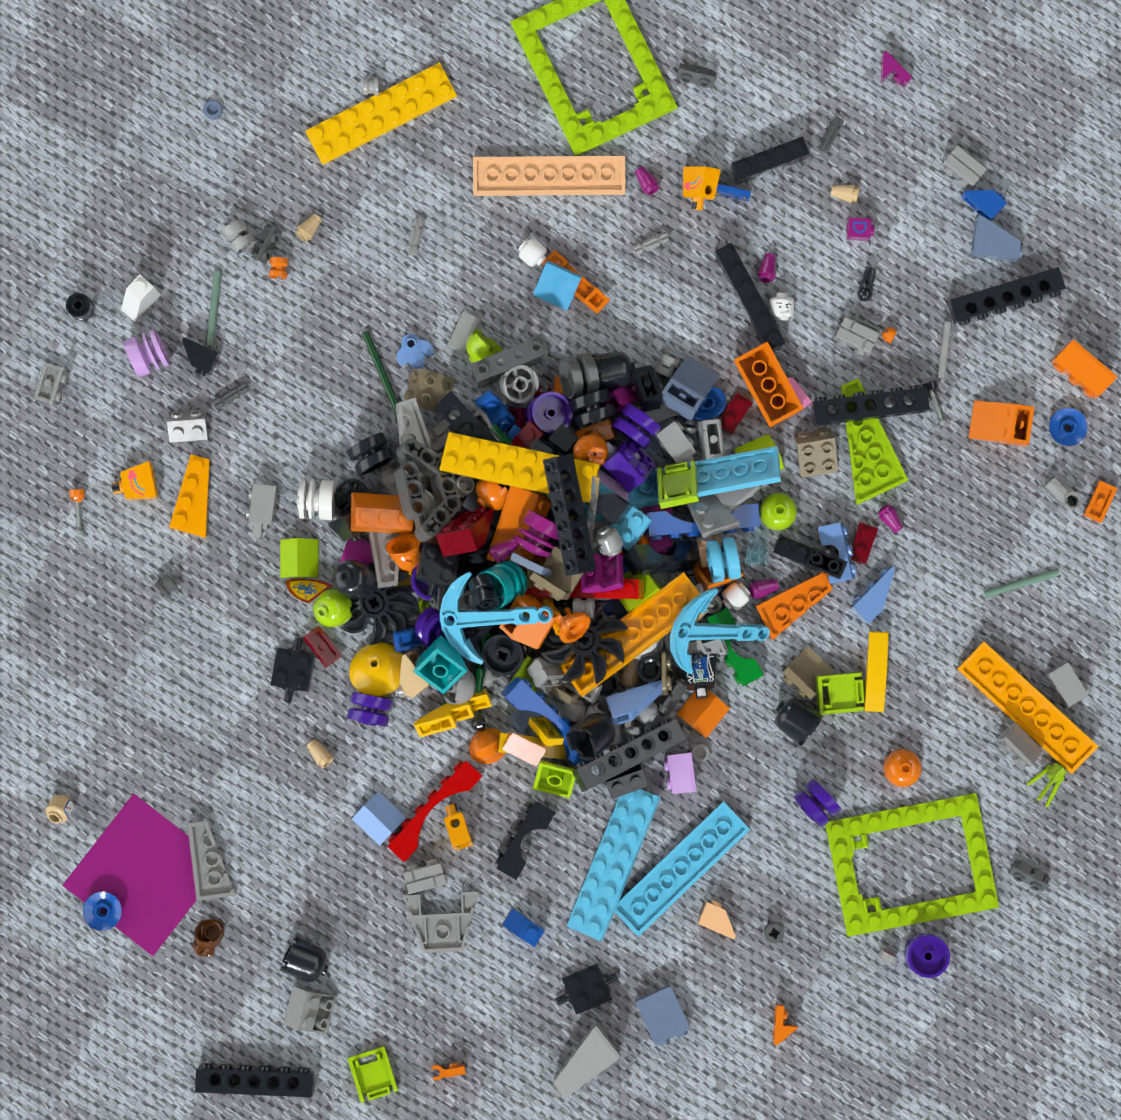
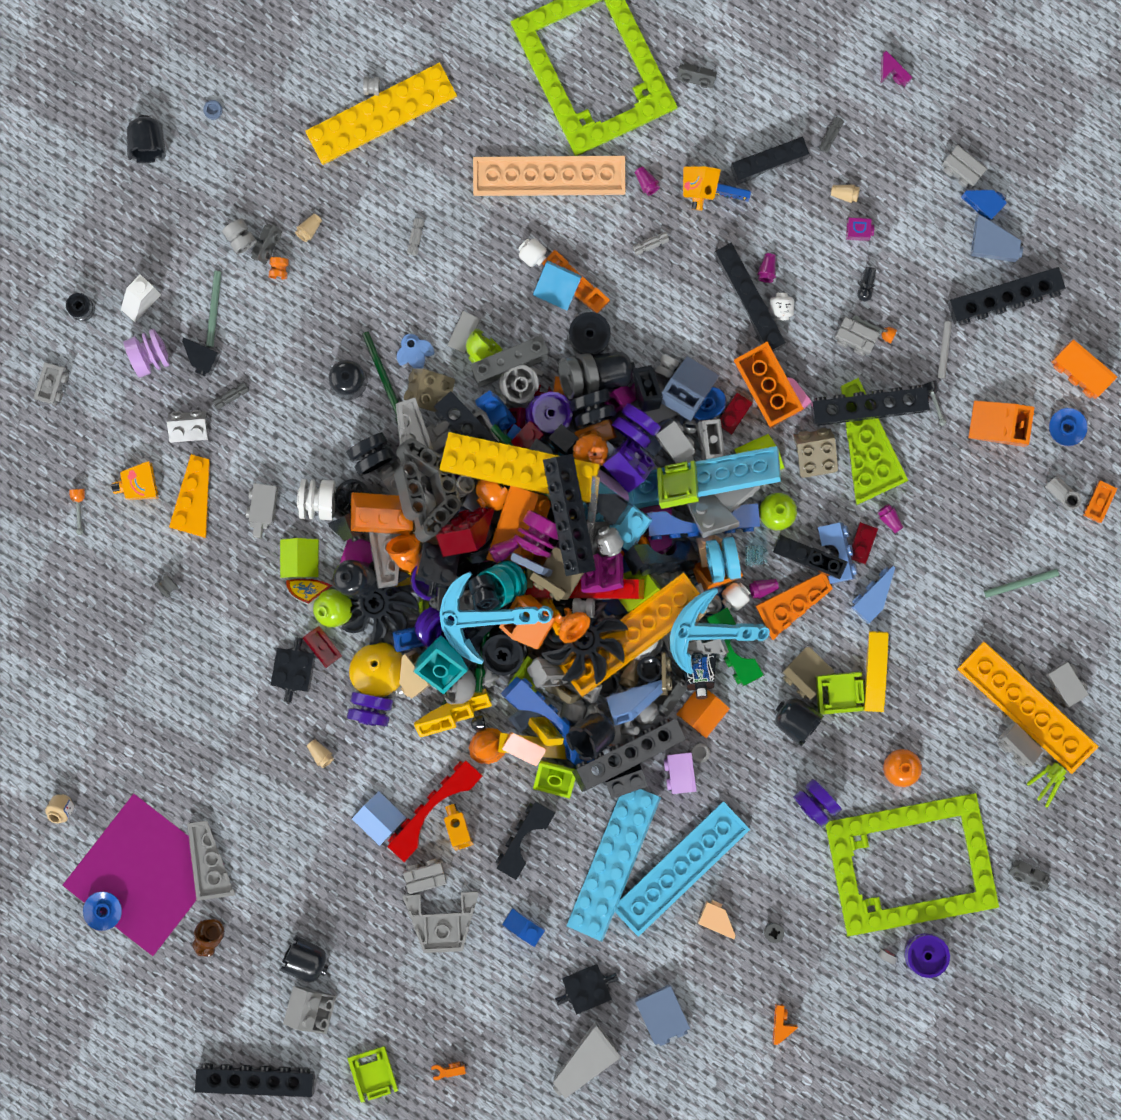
(145, 140): none -> black cylinder
(347, 379): none -> black cylinder
(597, 326): none -> black wheel

